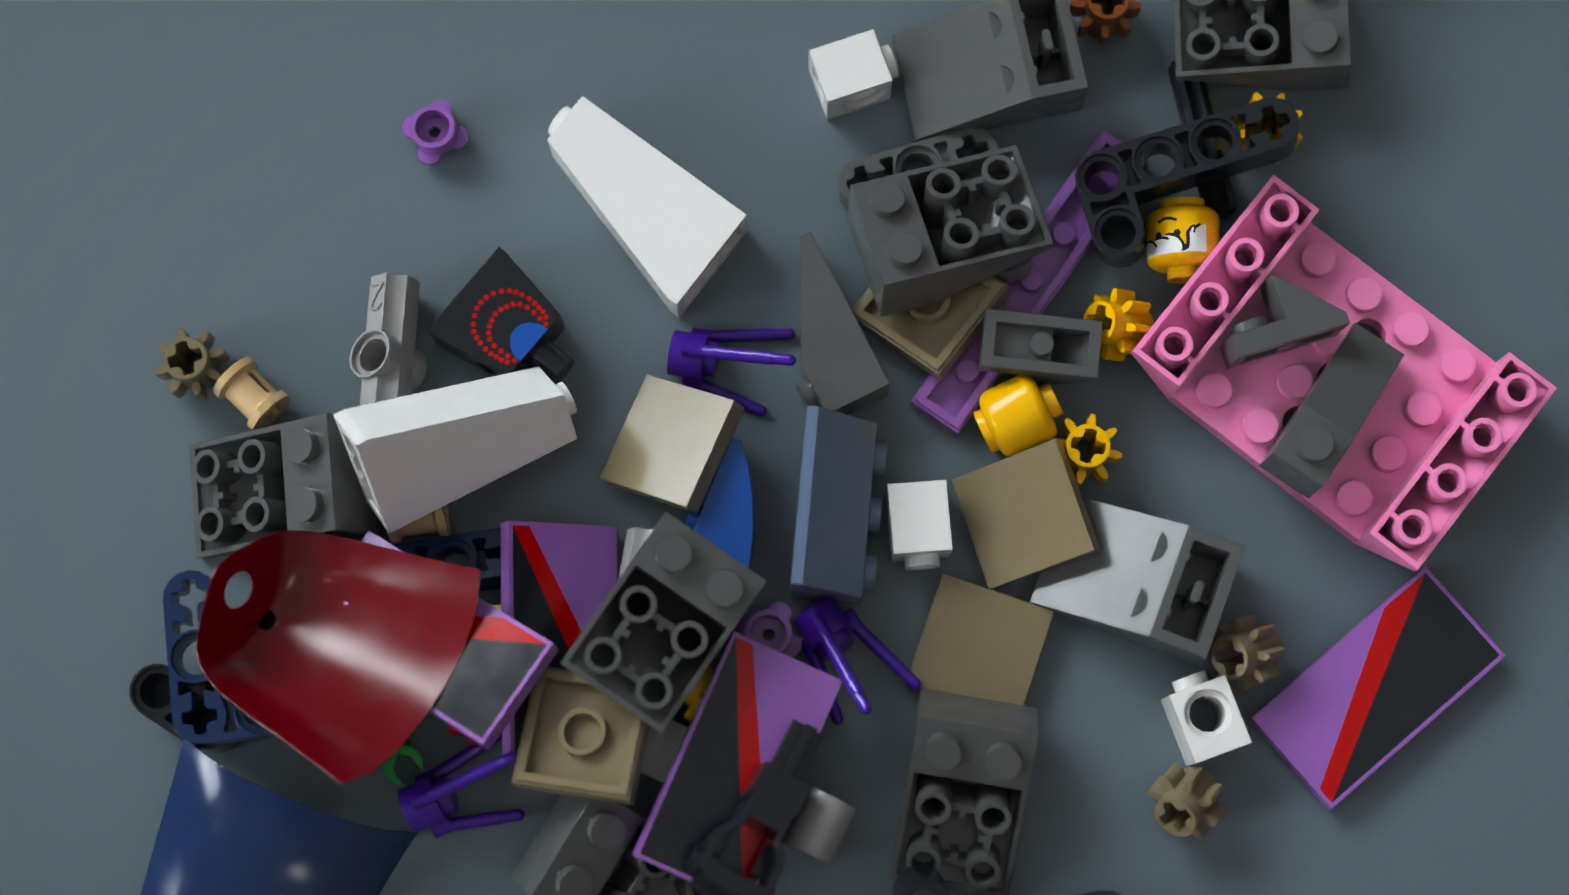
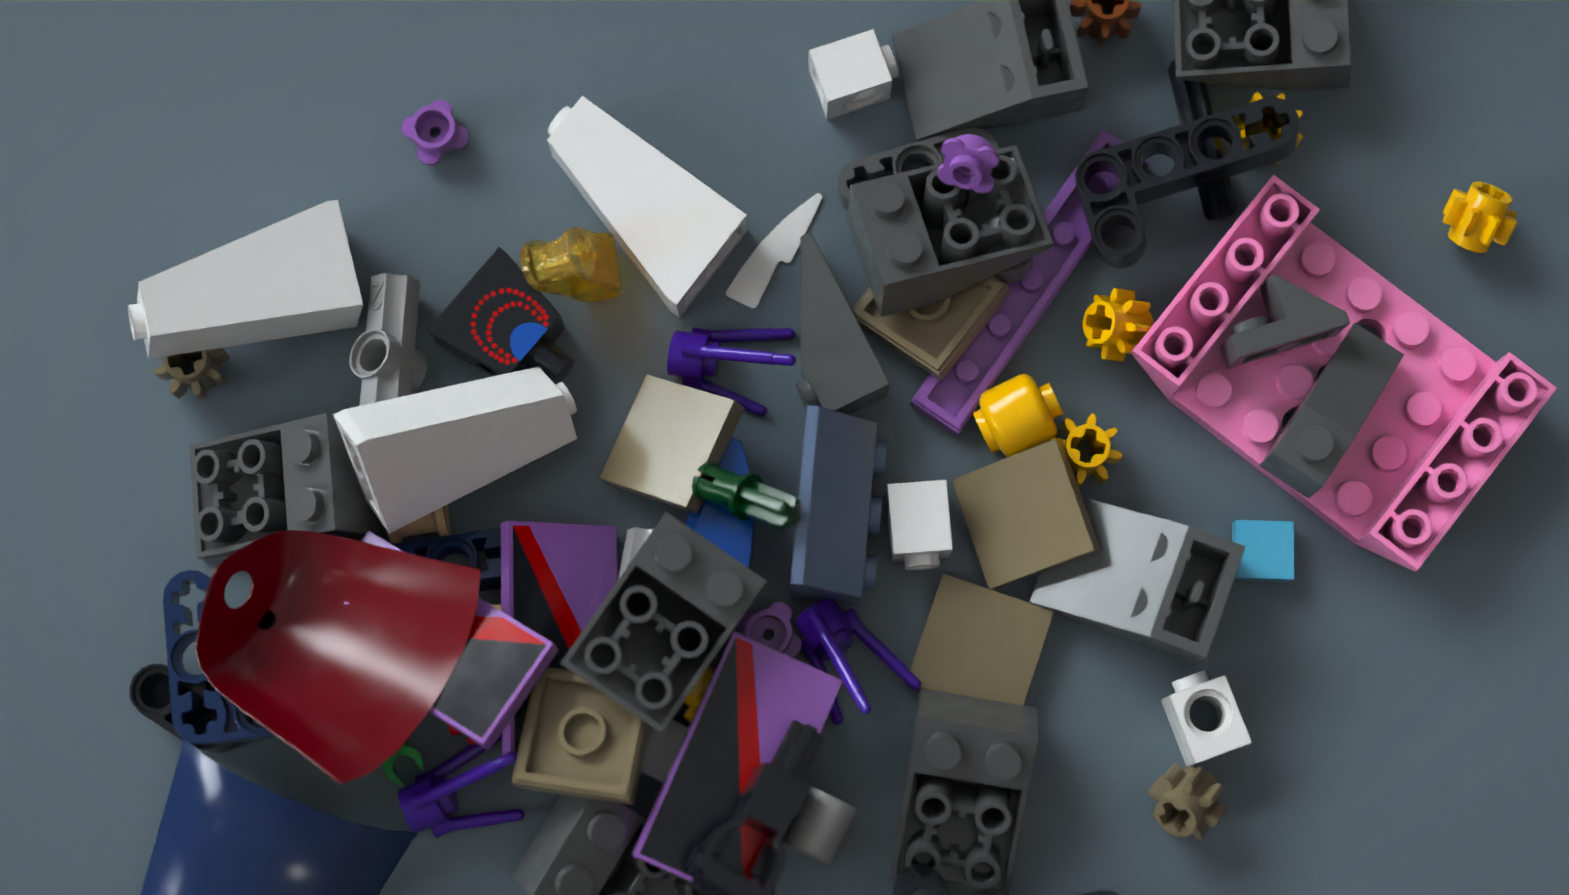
(251, 393): tan bush -> none
(254, 289): none -> white slope
(574, 266): none -> clear yellow piece
(747, 496): none -> dark green axle
(775, 247): none -> white sticker
(968, 163): none -> medium lavender plate
(1040, 346): dark grey slope -> none
(1180, 236): yellow head -> none
(1247, 651): dark tan gear -> none
(1267, 550): none -> medium azure tile
(1376, 688): tile -> none
(1479, 217): none -> yellow gear

